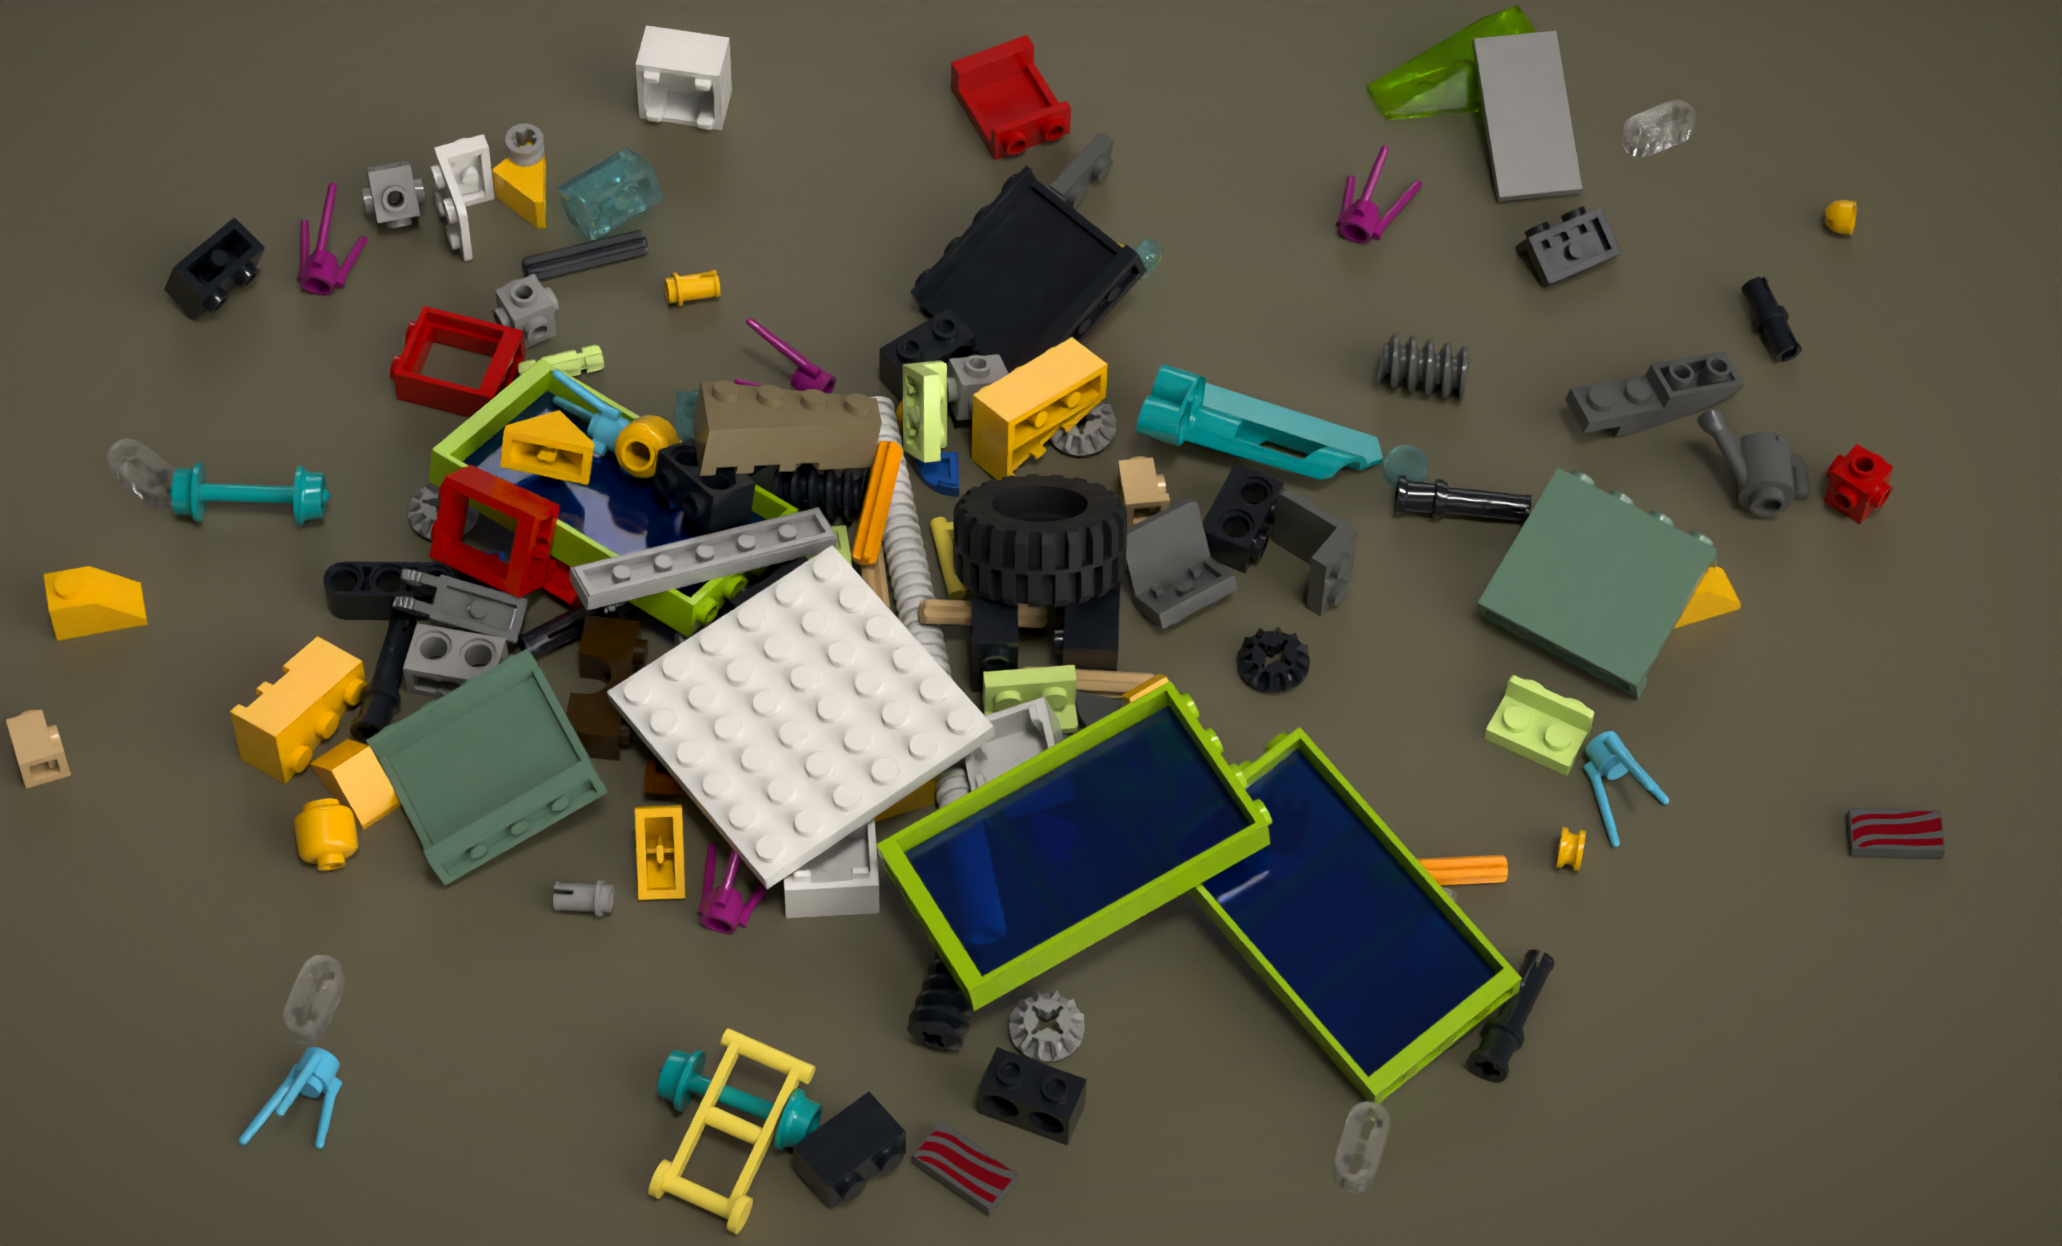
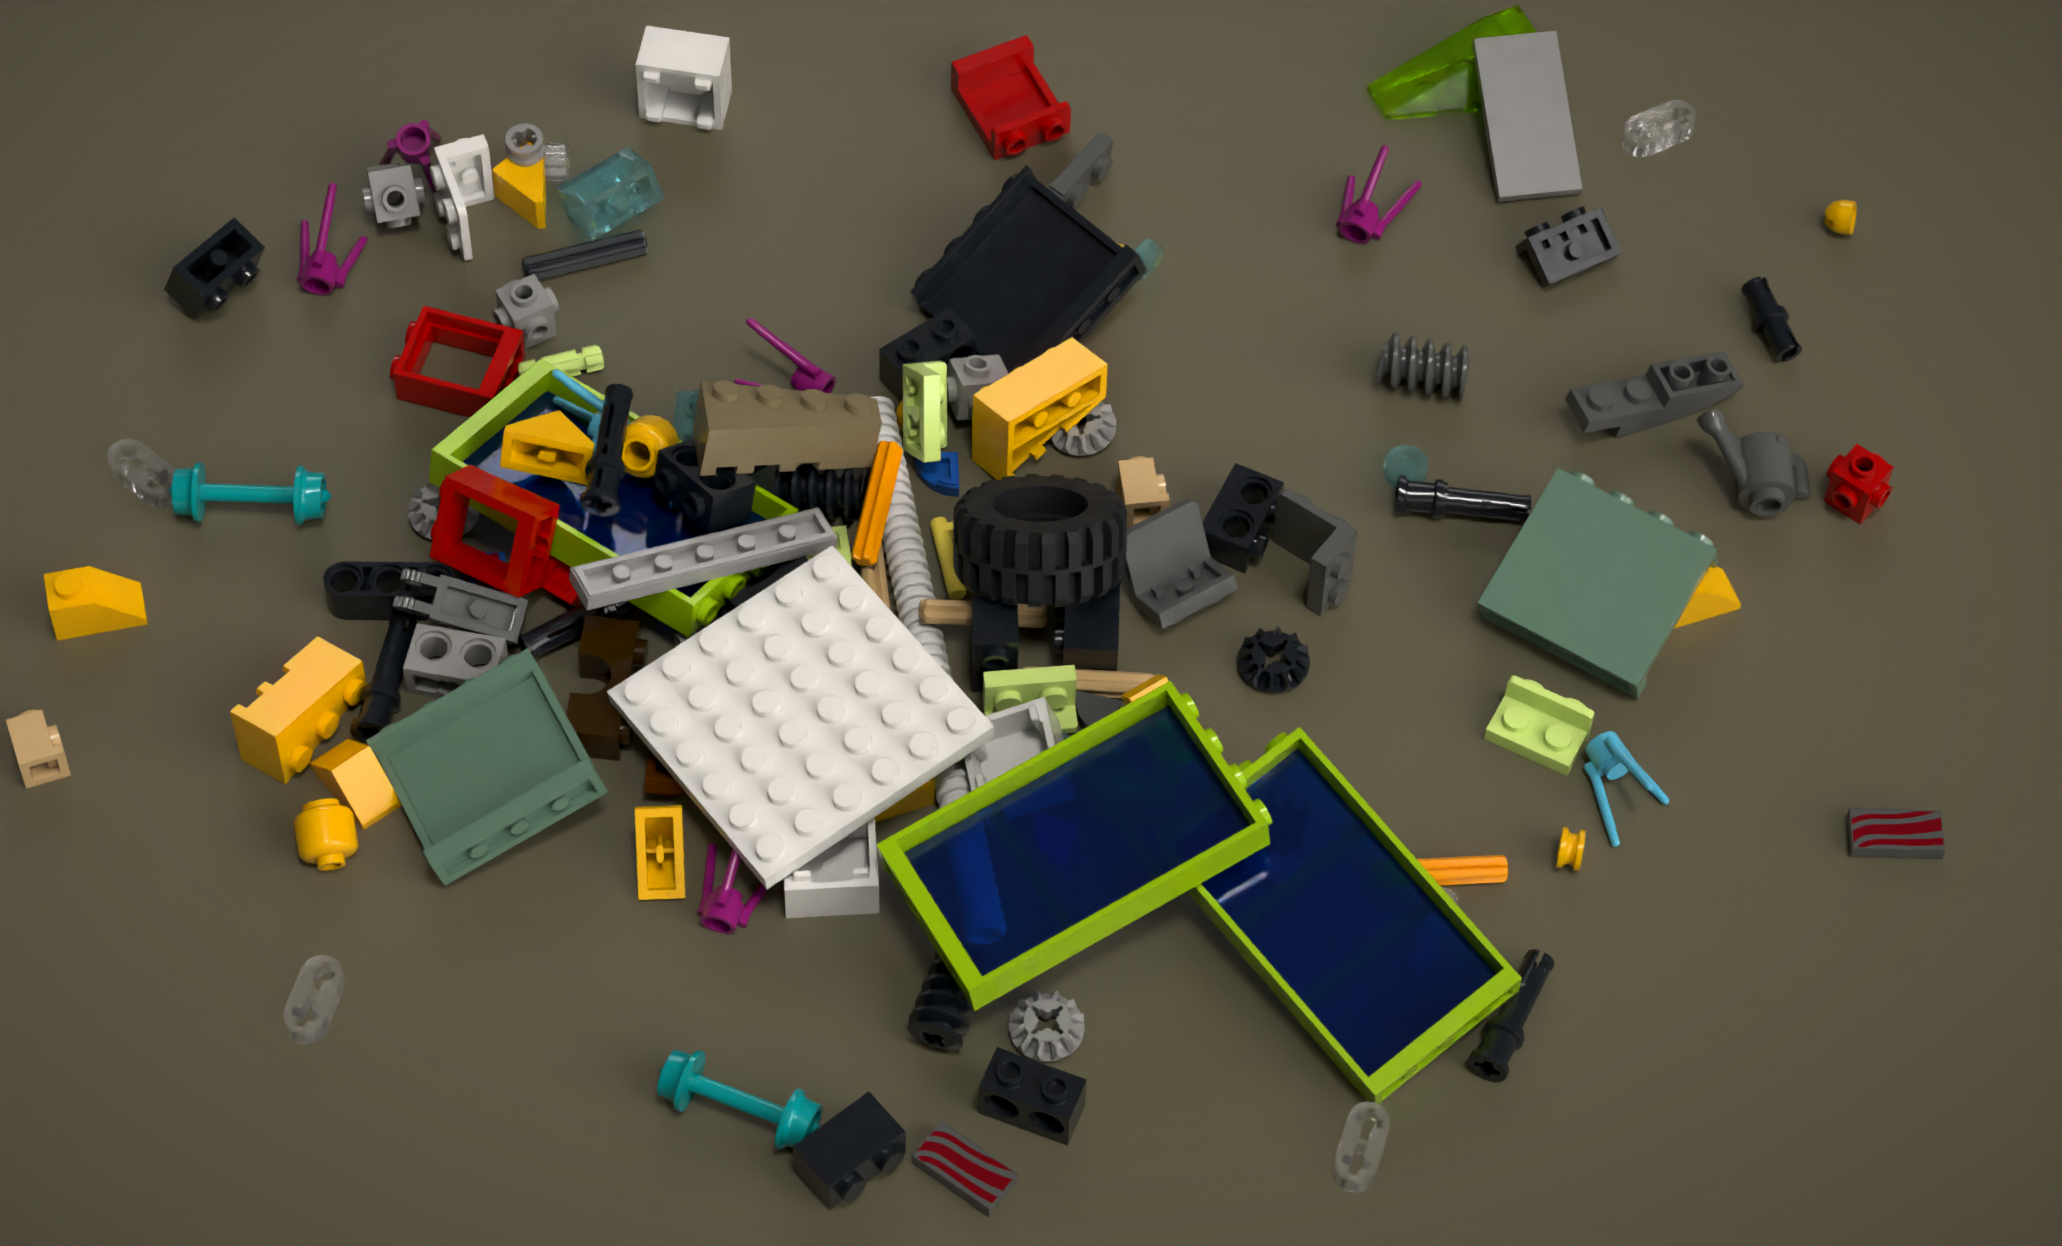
(310, 1077): medium azure plant -> none
(413, 146): none -> magenta plant
(557, 162): none -> clear beam
(584, 897): light grey pin -> none
(606, 468): none -> black pin
(668, 1174): light yellow piece -> none
(691, 287): yellow pin -> none
(1235, 425): teal panel -> none

